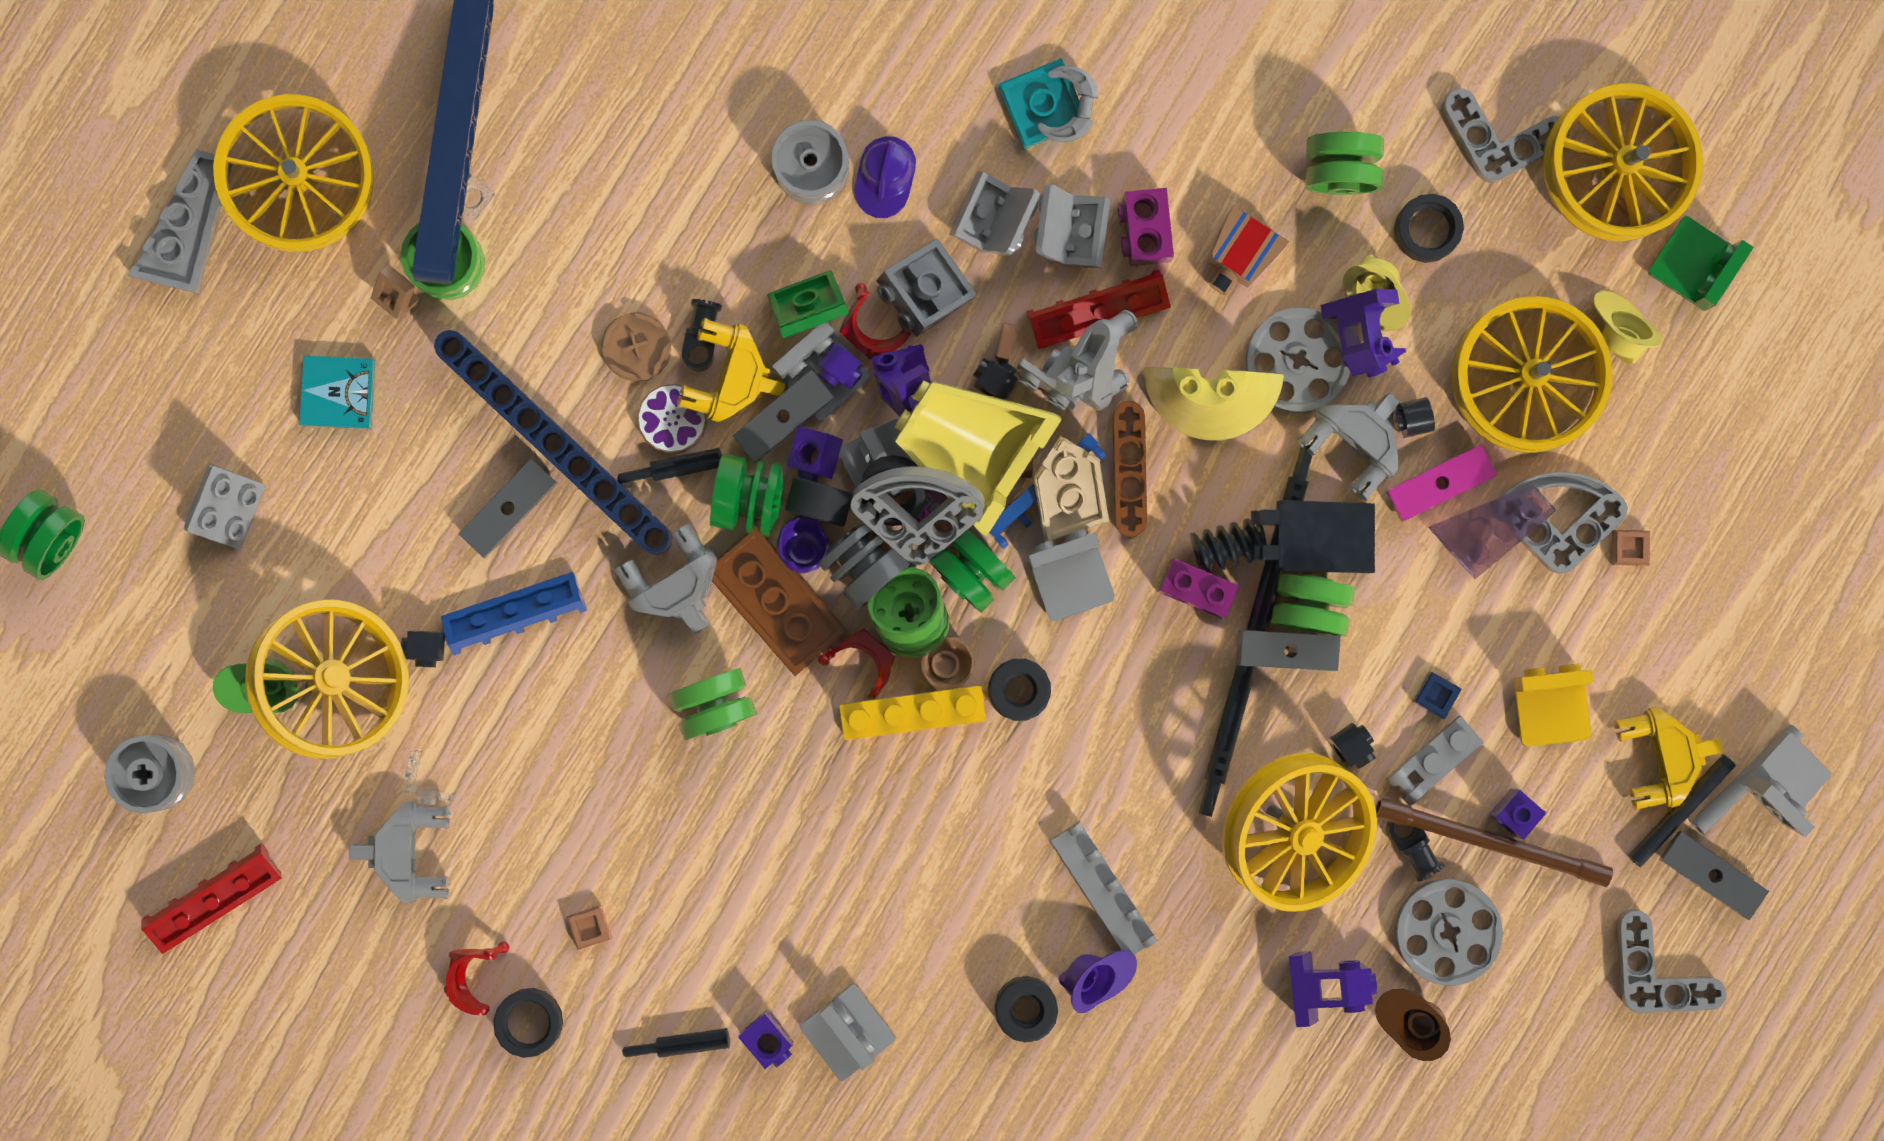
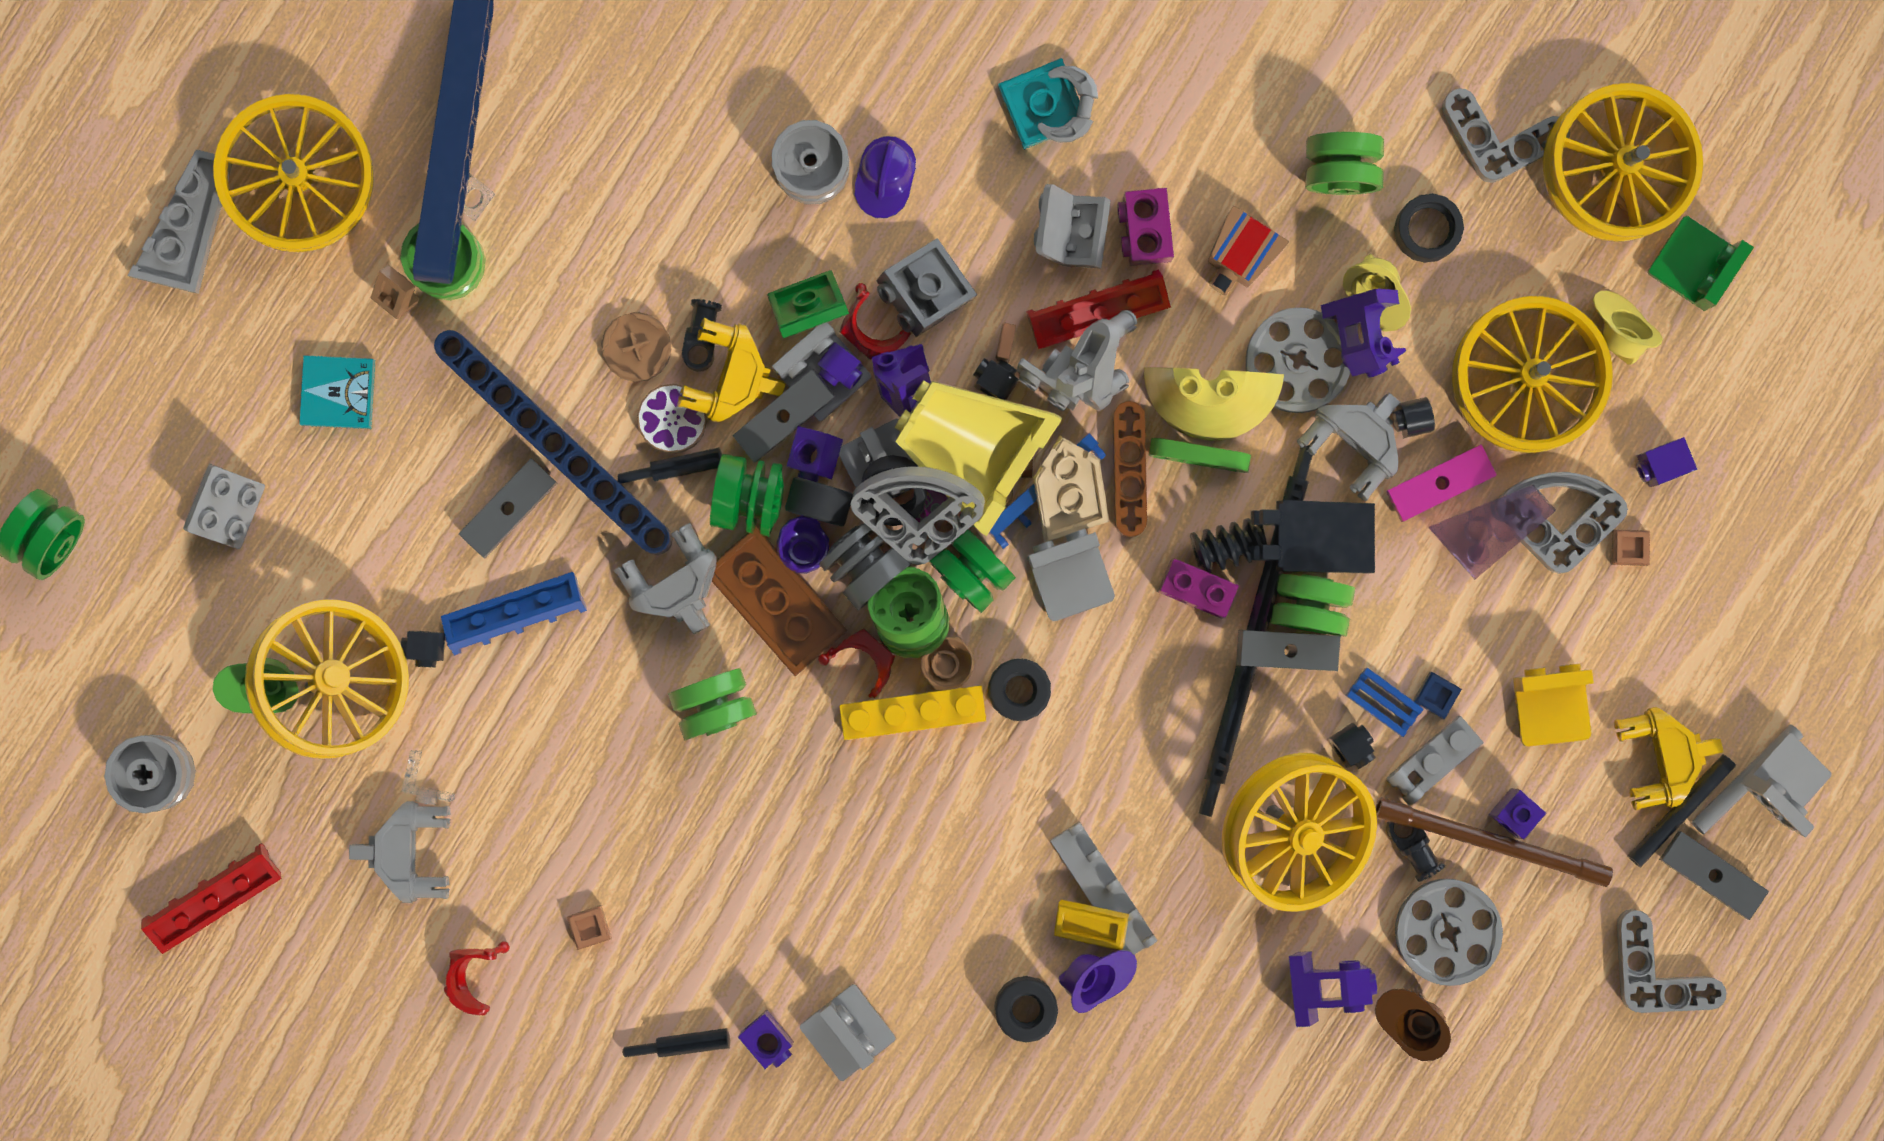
(519, 1048): black tyre -> none
(994, 215): light grey bracket -> none
(1091, 925): none -> yellow tile
(1200, 455): none -> bright green beam
(1408, 719): none -> blue tile
(1665, 462): none -> dark purple brick

